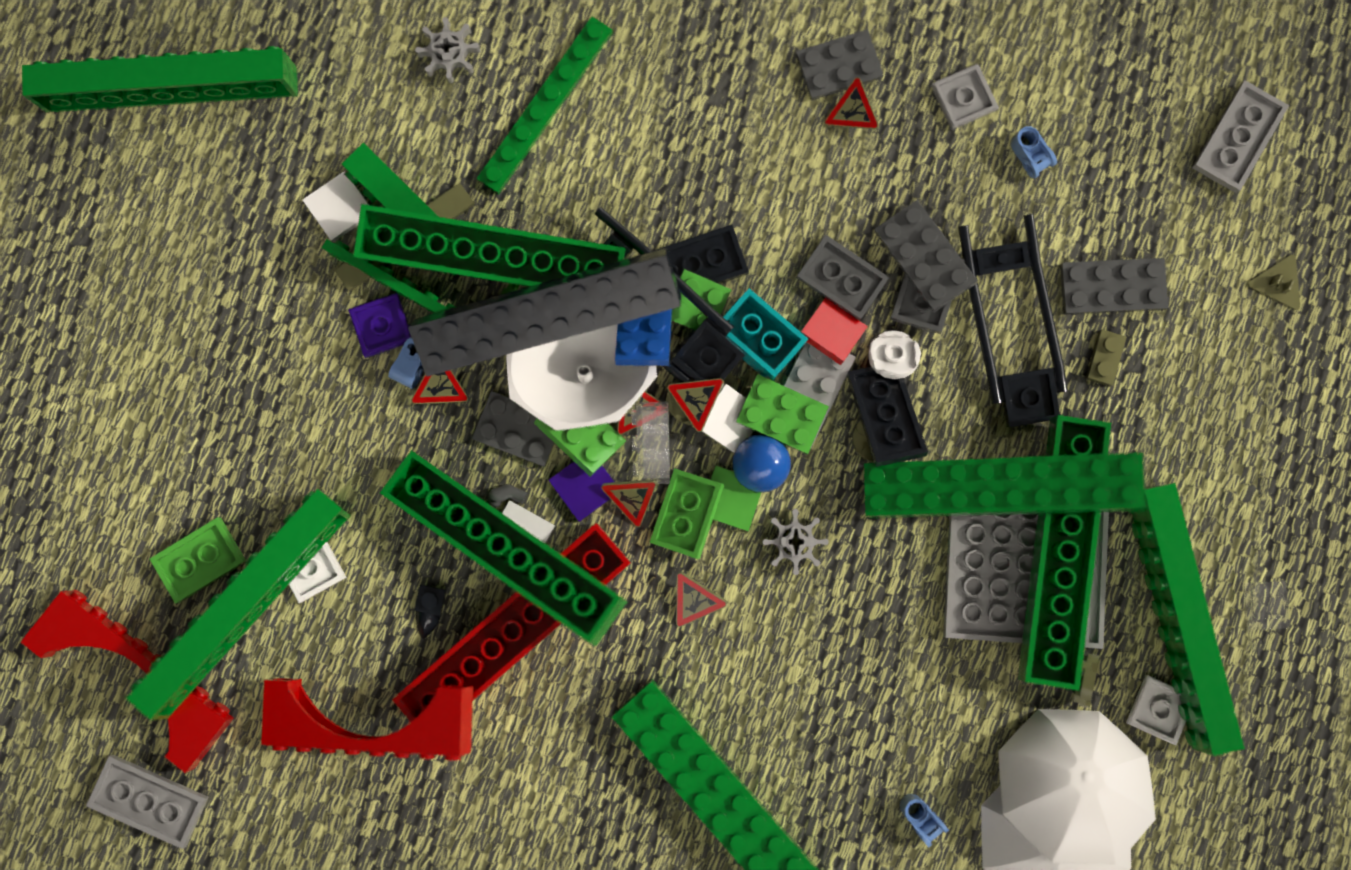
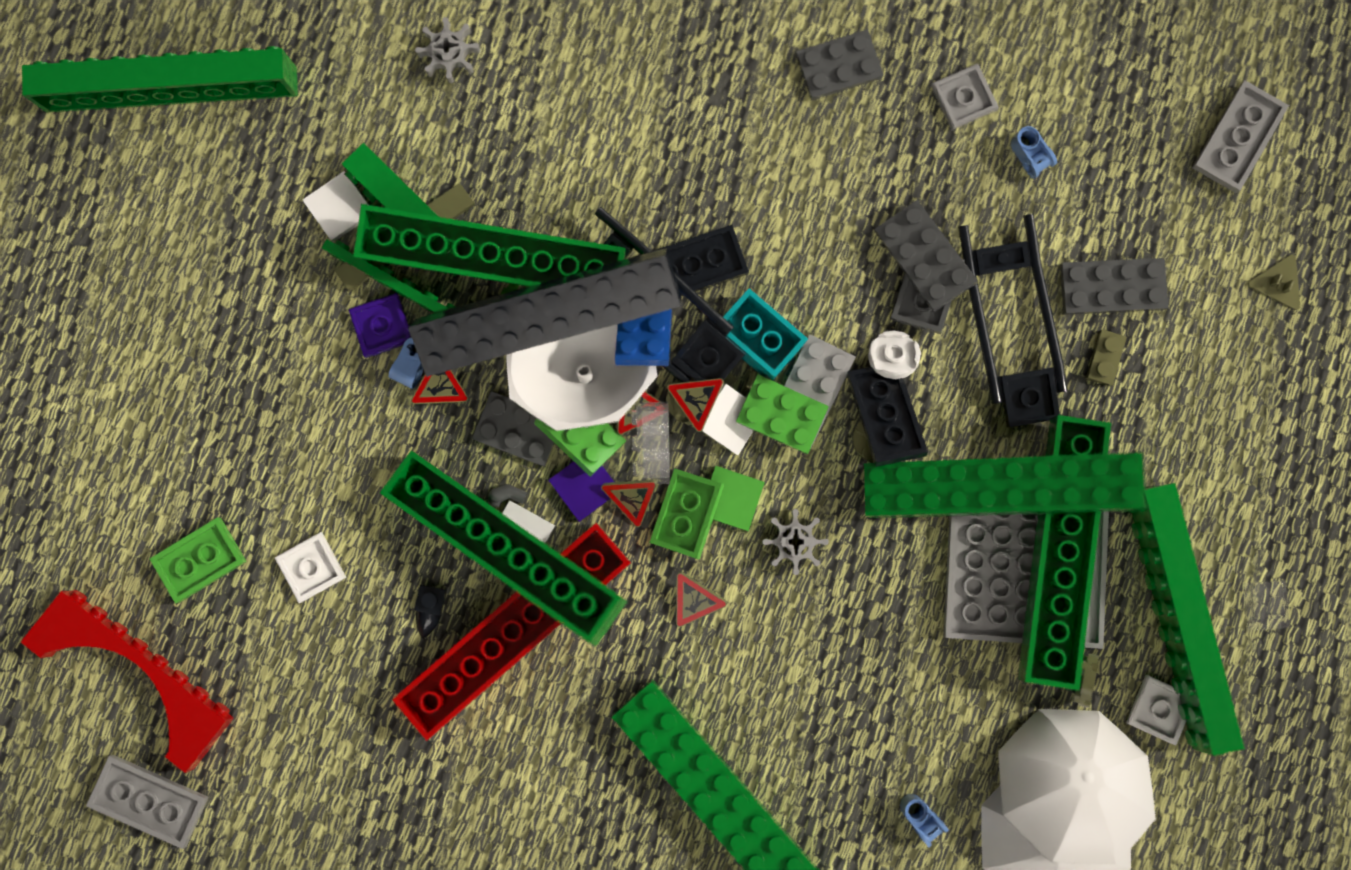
(238, 607): green brick -> none
(295, 721): red arch -> none
(545, 105): green plate -> none
(708, 290): bright green plate -> none
(761, 463): blue piece -> none
(833, 331): tile -> none
(842, 277): dark grey plate -> none
(853, 109): piece -> none

